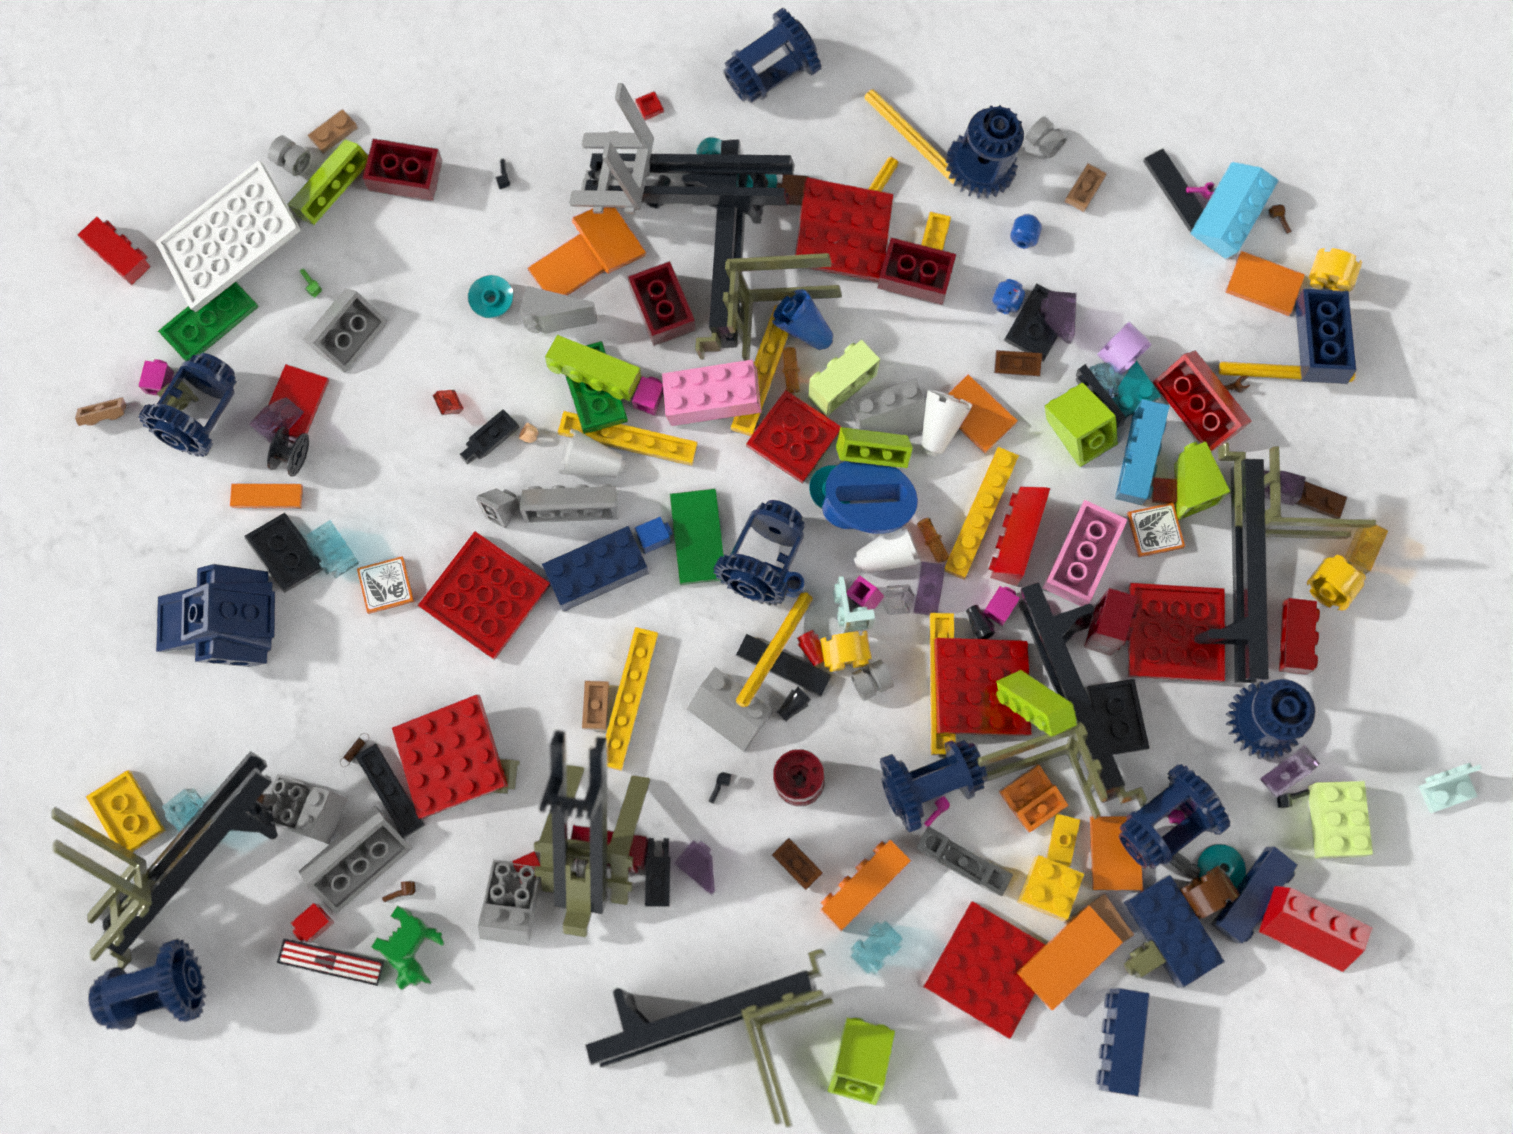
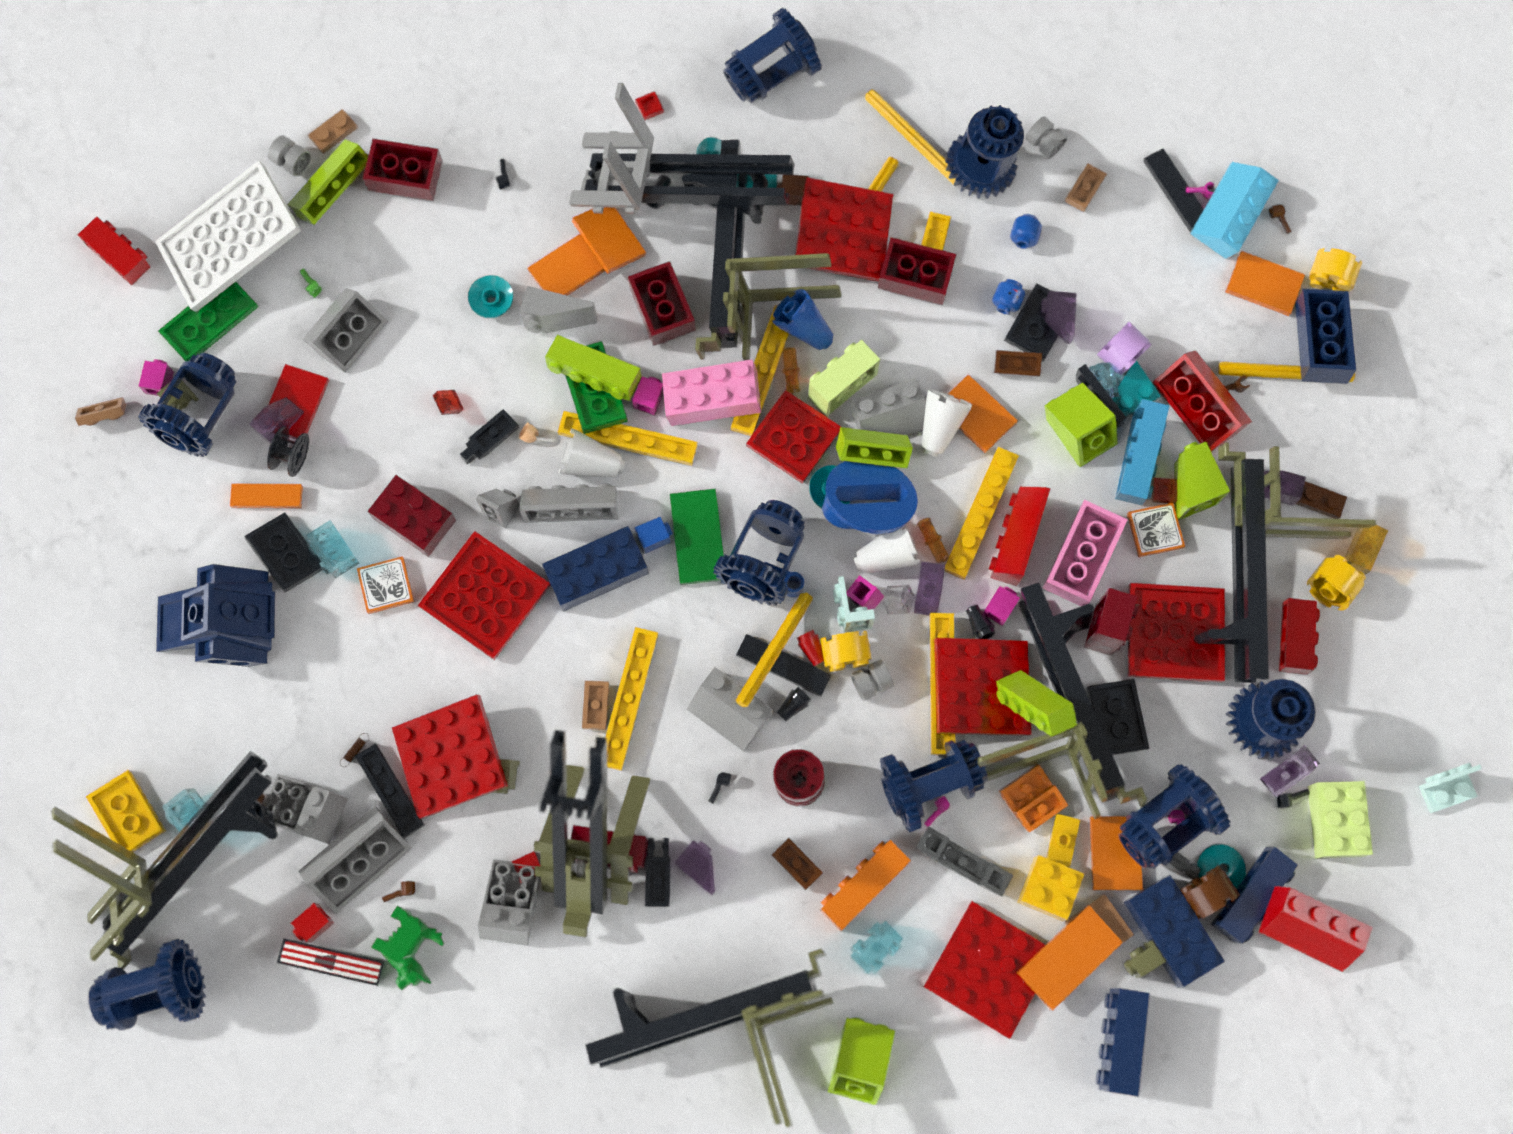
(412, 515): none -> dark red brick

